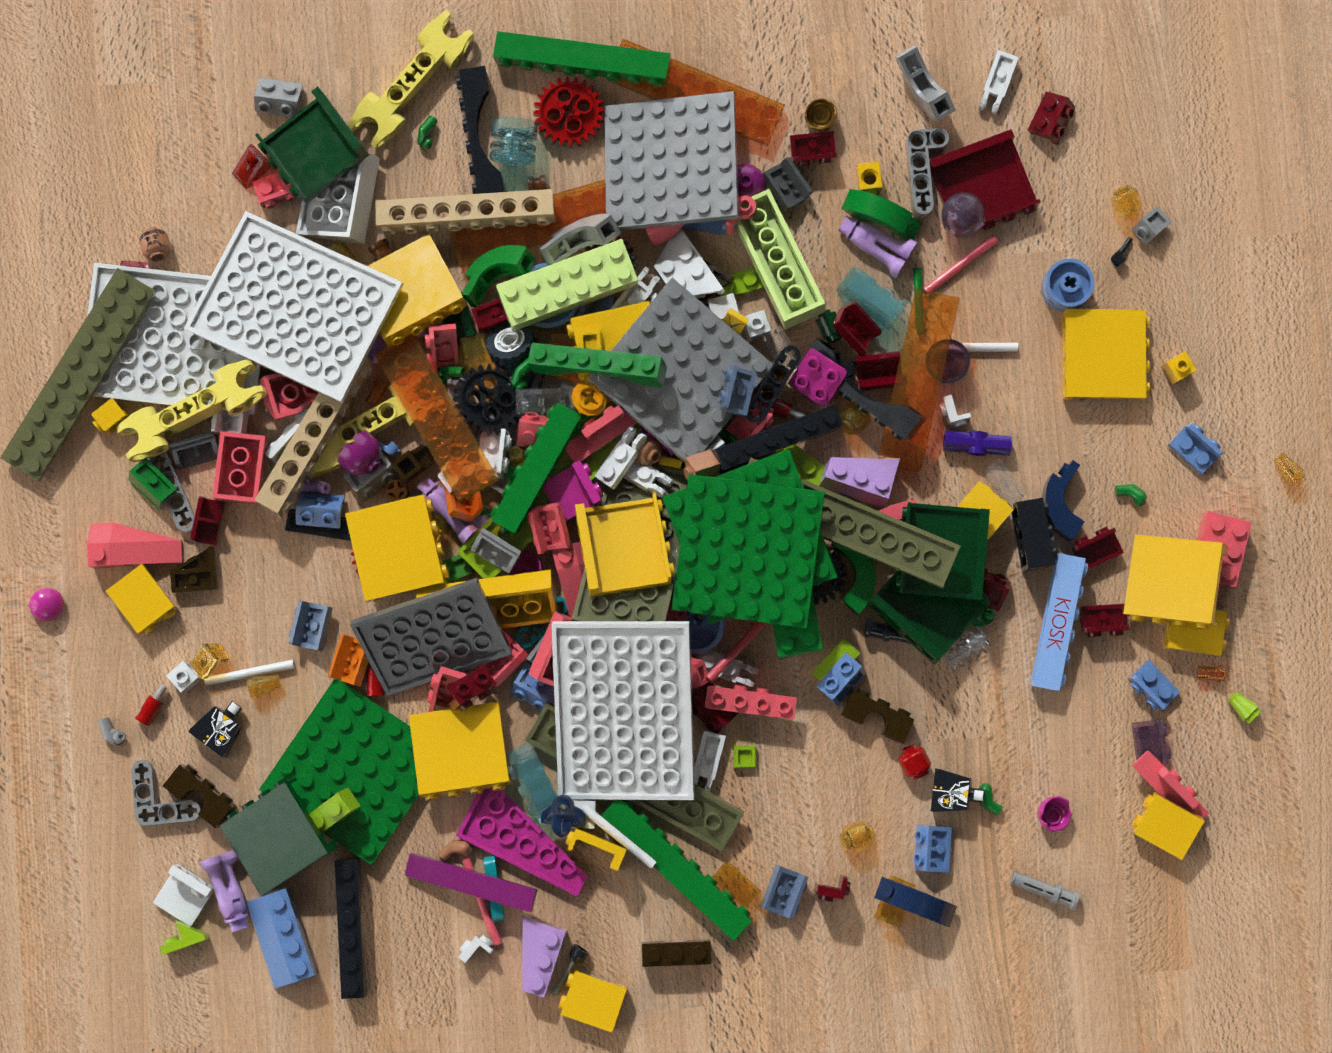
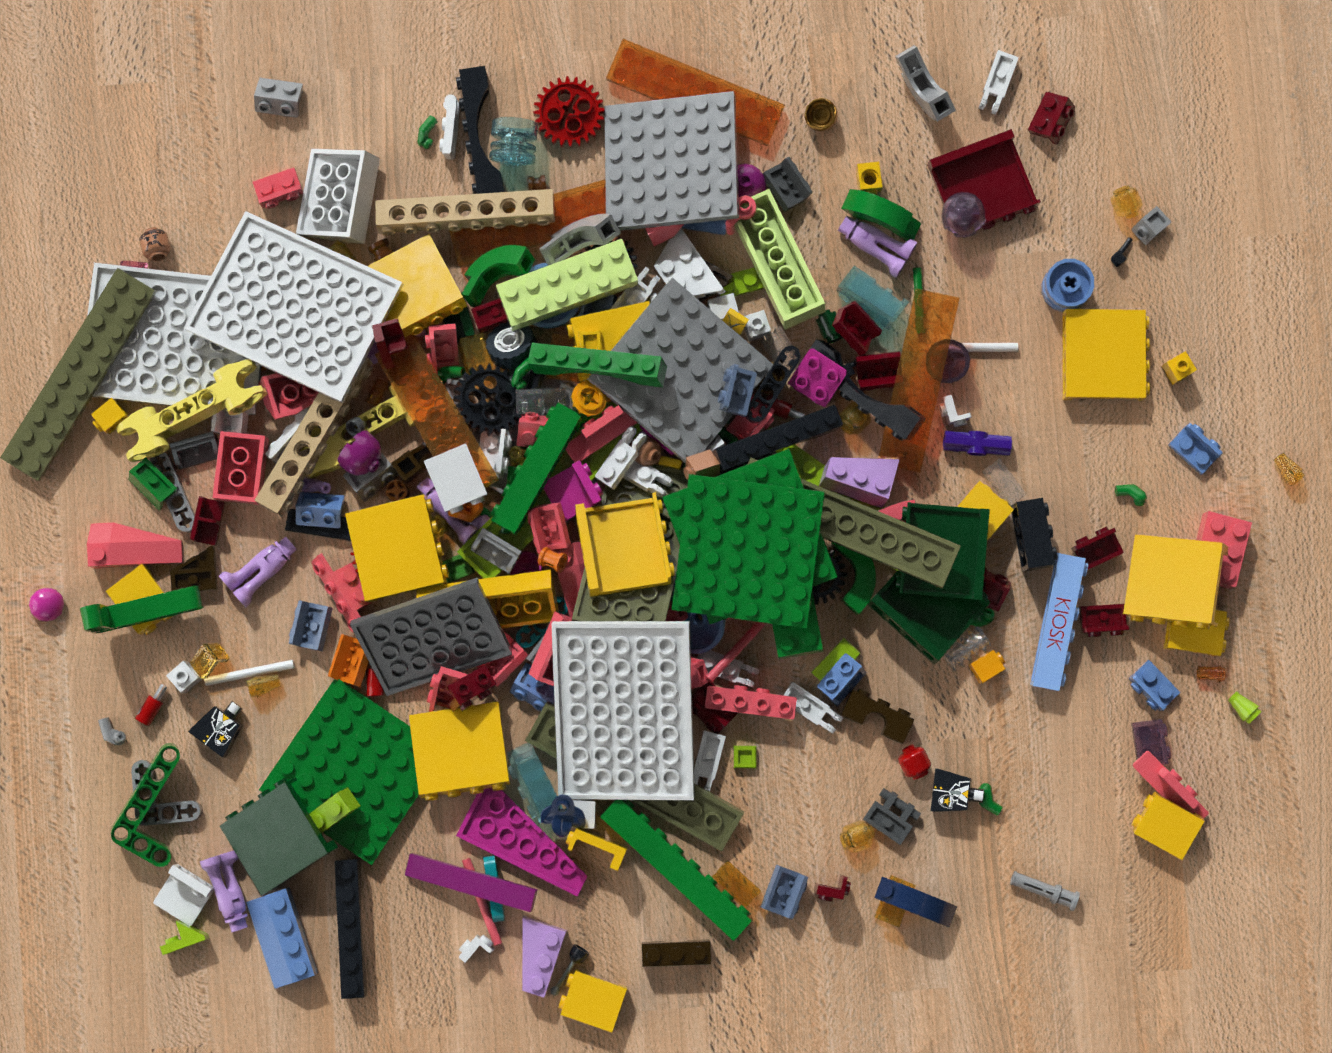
(102, 618): none -> green beam
(143, 806): none -> green beam
(215, 806): dark brown arch -> none
(251, 166): clear red slope -> none
(268, 561): none -> lavender piece
(313, 148): dark green panel -> none
(343, 586): none -> coral bracket
(355, 421): none -> dark grey hinge
(389, 340): none -> dark red panel
(391, 449): medium blue hand -> none
(437, 49): light yellow piece -> none
(450, 127): none -> white hinge
(455, 846): nougat arm -> none
(456, 479): none -> white panel
(552, 559): none -> orange bush
(582, 58): green brick -> none
(618, 836): white bar -> none
(812, 707): none -> white hinge
(813, 147): dark red bracket -> none
(884, 633): black pin -> none
(886, 821): none -> dark grey plate
(922, 174): light grey beam -> none
(932, 848): medium blue bracket -> none
(933, 285): coral bar -> none
(987, 666): none -> light orange brick
(1054, 813): dark pink hair -> none
(1060, 517): dark blue arch -> none

